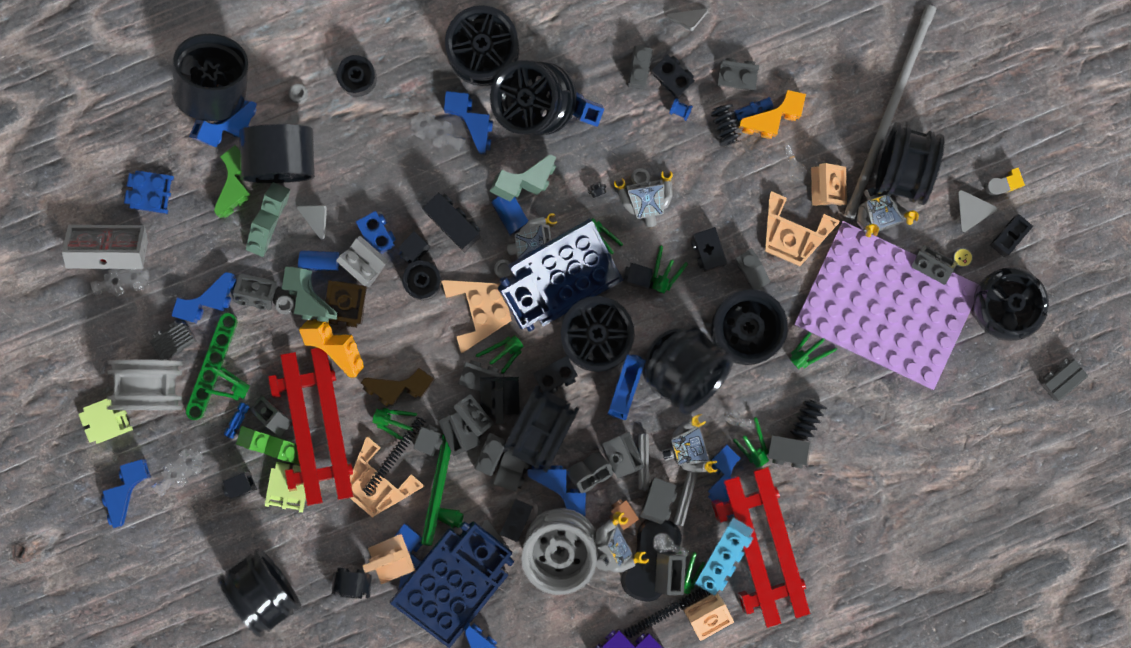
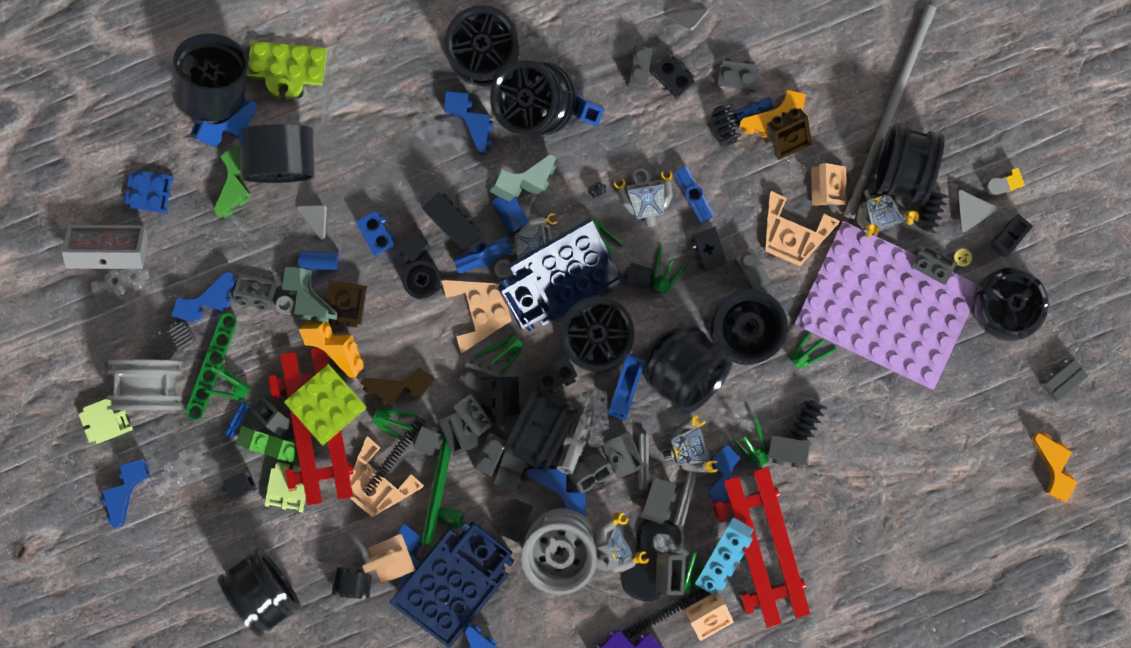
(267, 218): sand green arch -> none
(286, 66): none -> lime plate
(325, 404): none -> lime plate
(362, 261): light grey bracket -> none
(366, 71): black brick -> none
(483, 255): none -> blue piece
(573, 447): none -> light grey piece
(595, 414): none -> clear brick
(623, 506): nougat brick -> none
(681, 109): blue bush -> none
(687, 183): none -> blue piece
(789, 133): none -> dark brown plate
(930, 212): none -> black piece
(1055, 457): none -> light orange arch

